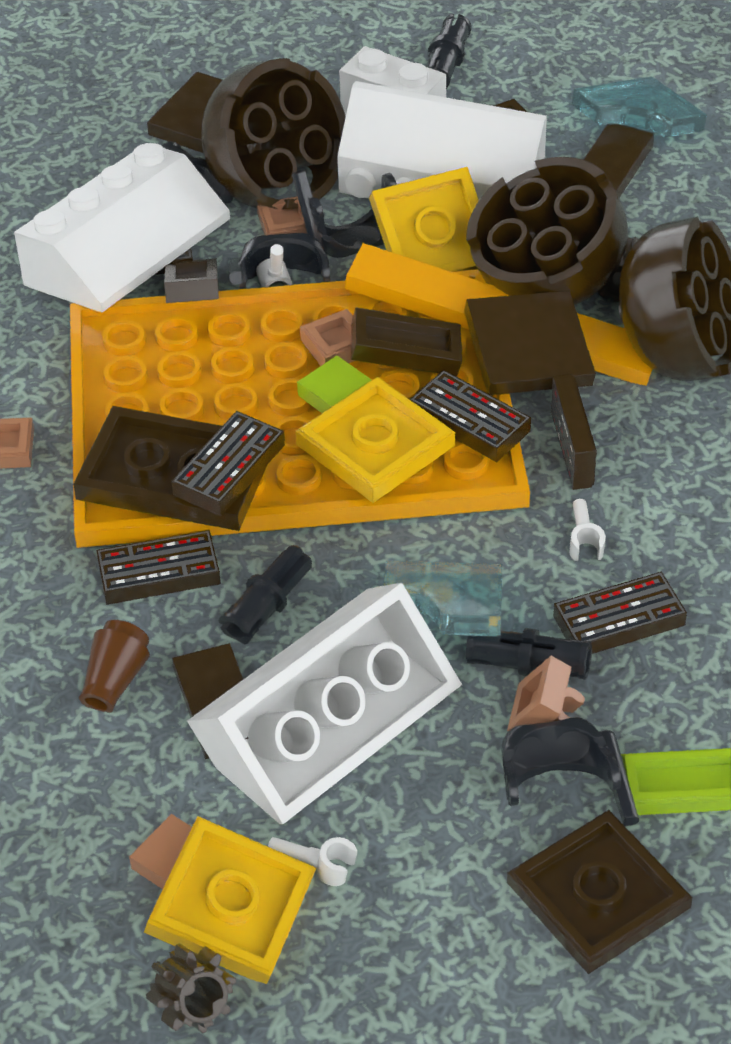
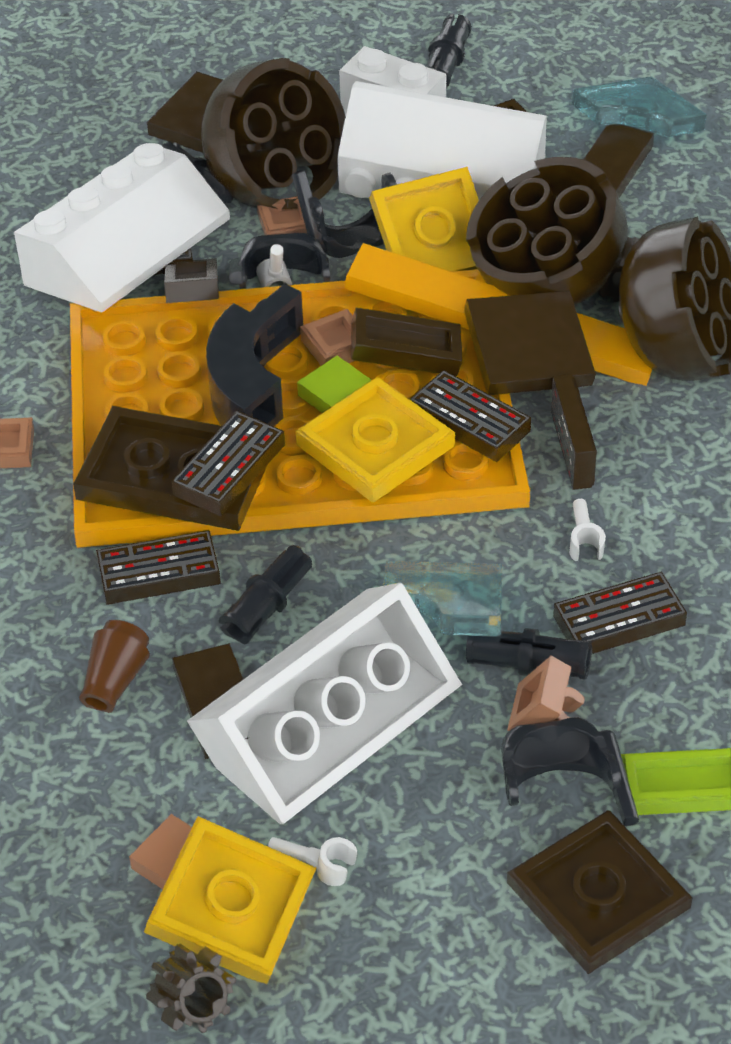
(242, 346): none -> black arch

